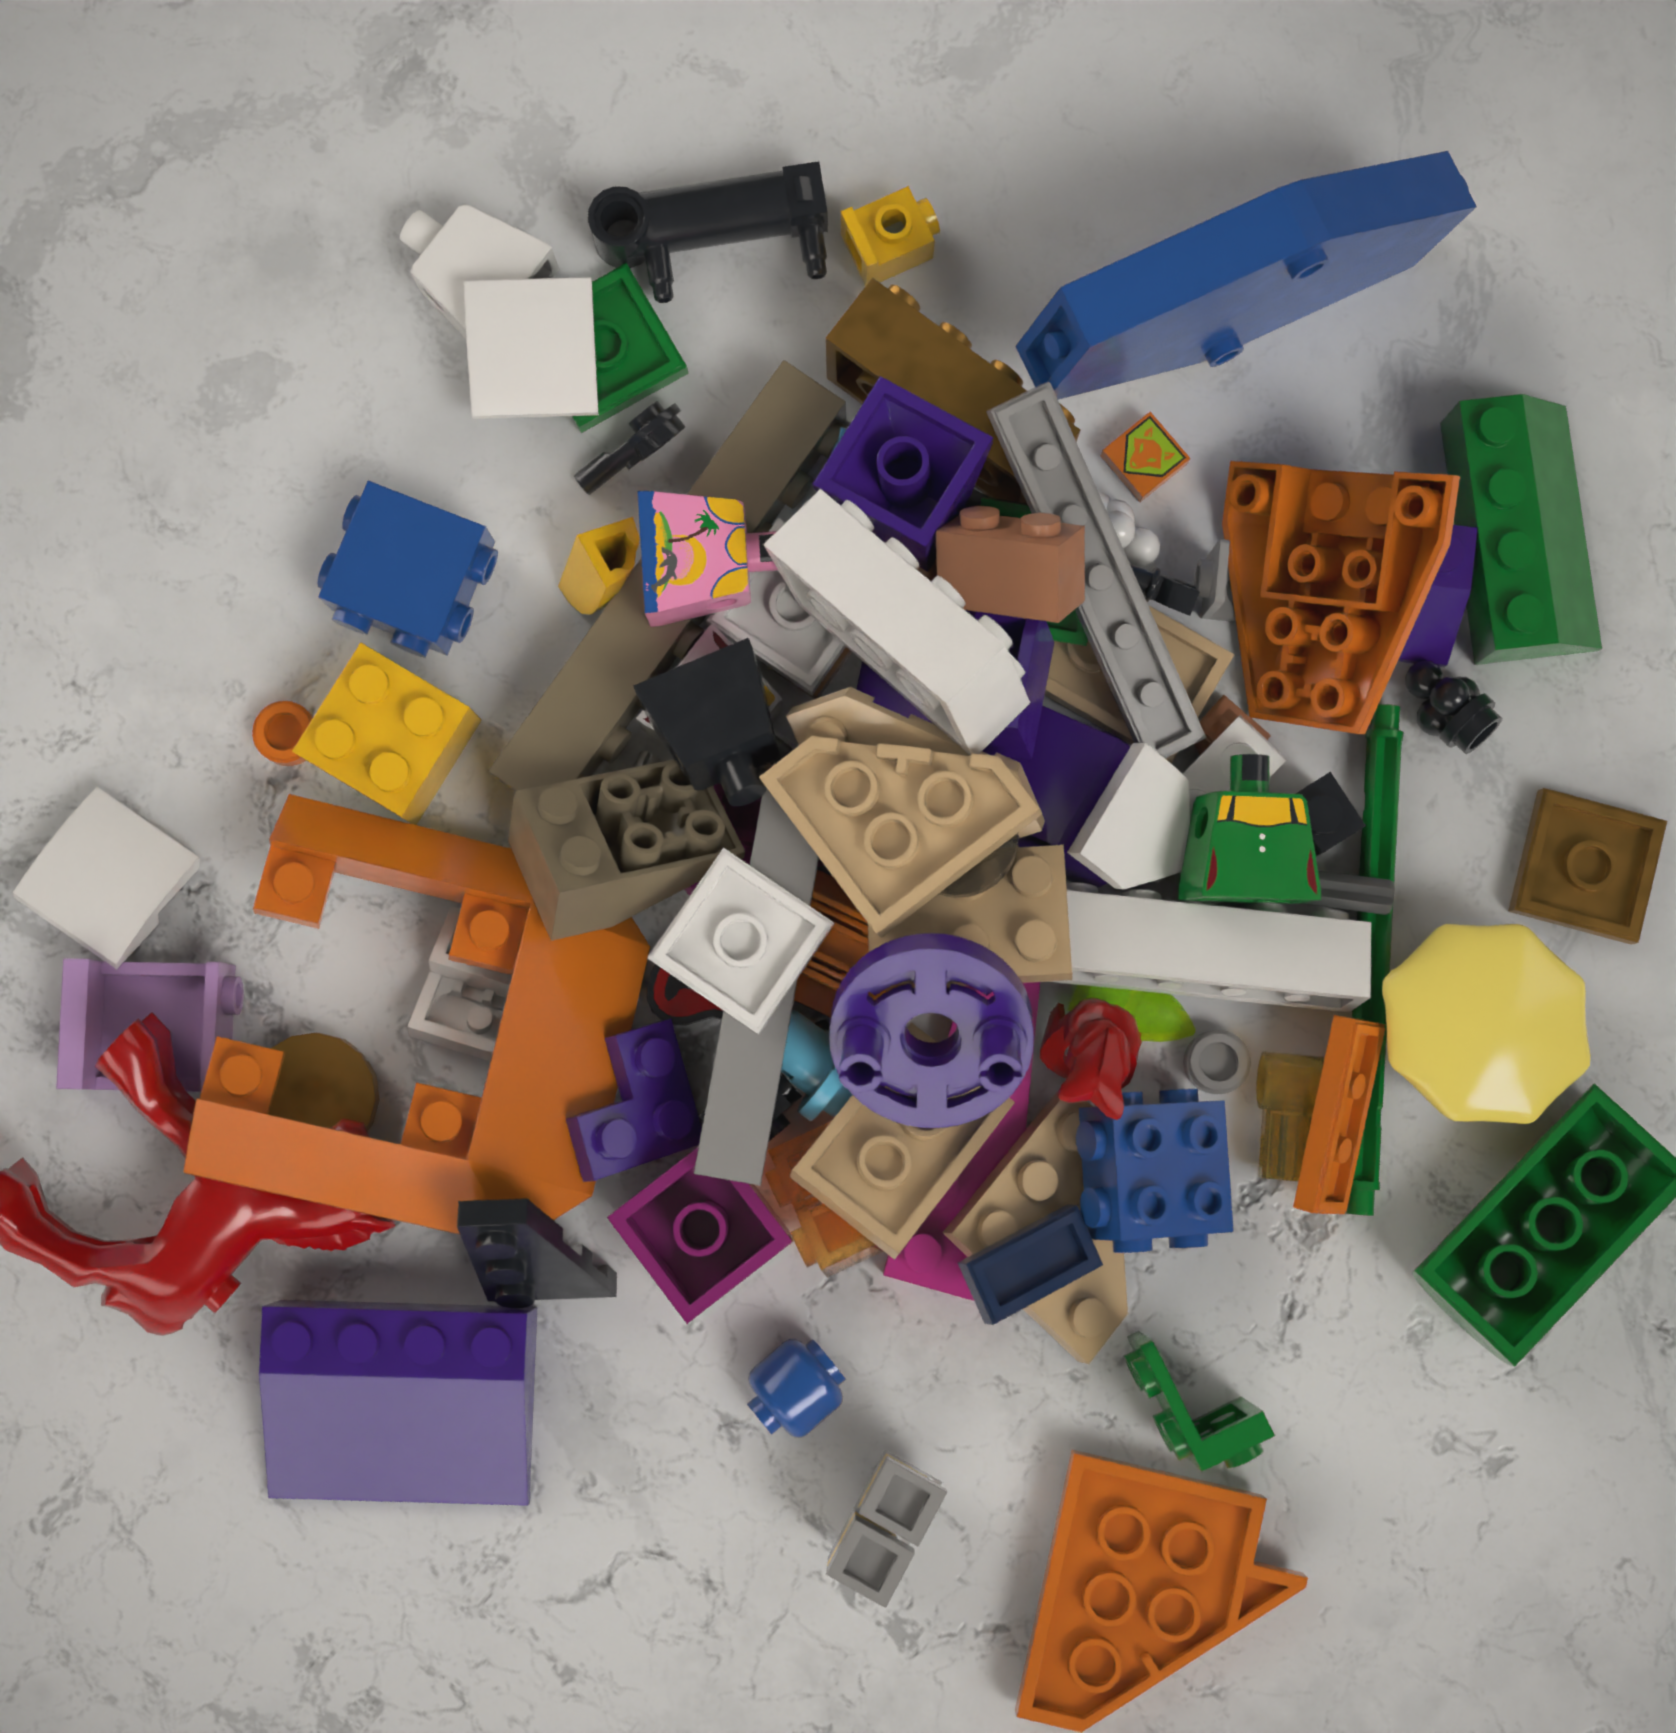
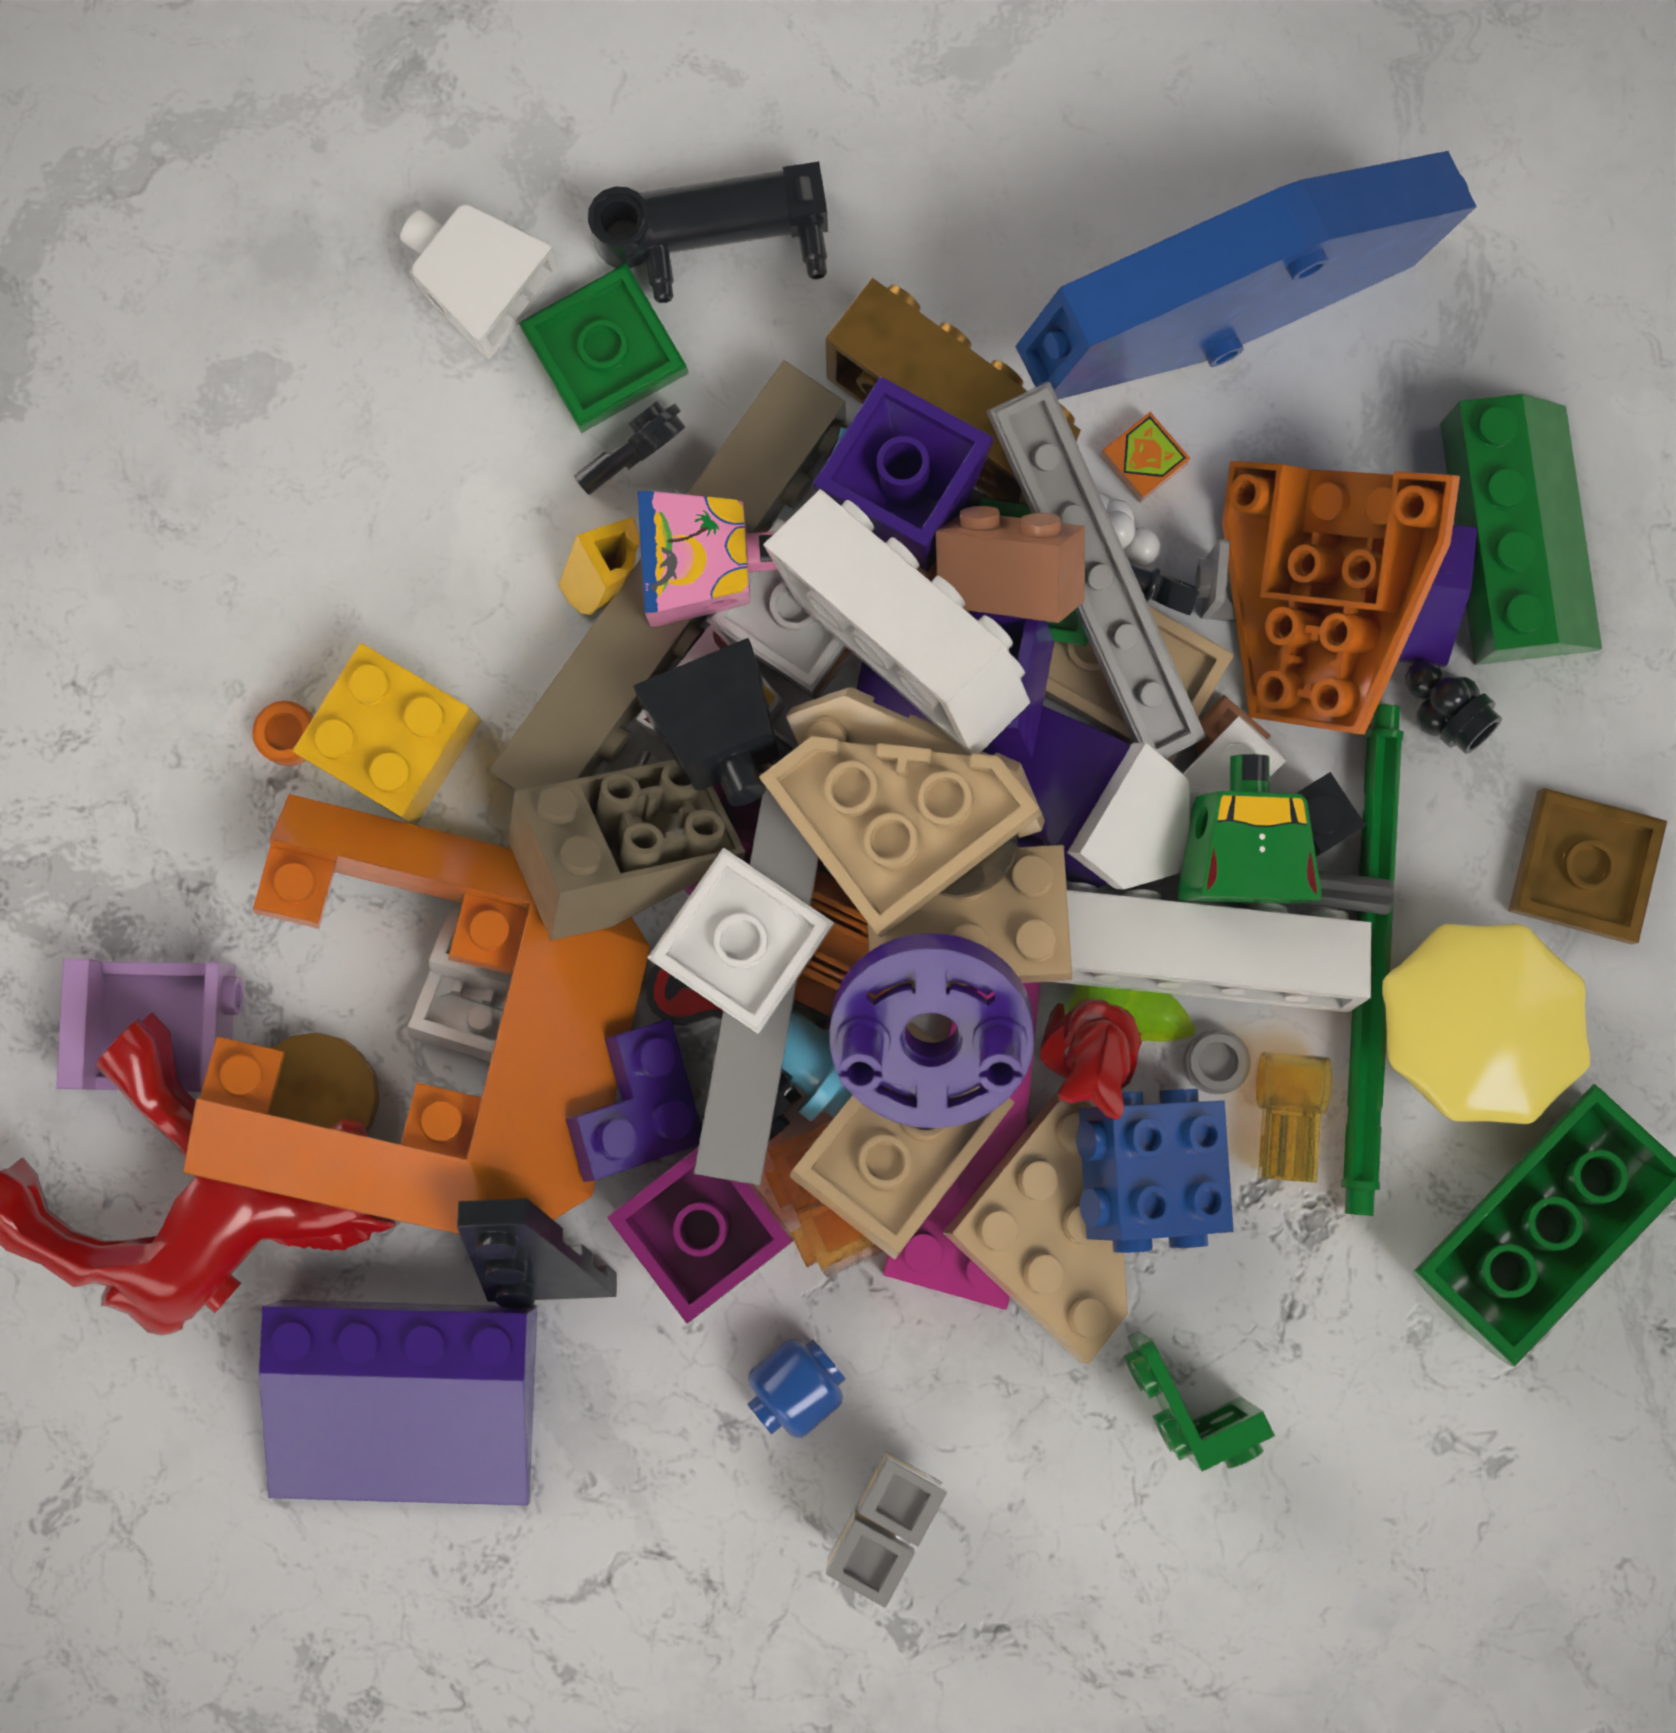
(106, 877): white slope -> none
(406, 570): blue brick -> none
(531, 347): white slope -> none
(885, 253): yellow brick -> none
(1030, 1264): dark blue tile -> none
(1139, 1586): orange wing -> none
(1339, 1115): orange tile -> none

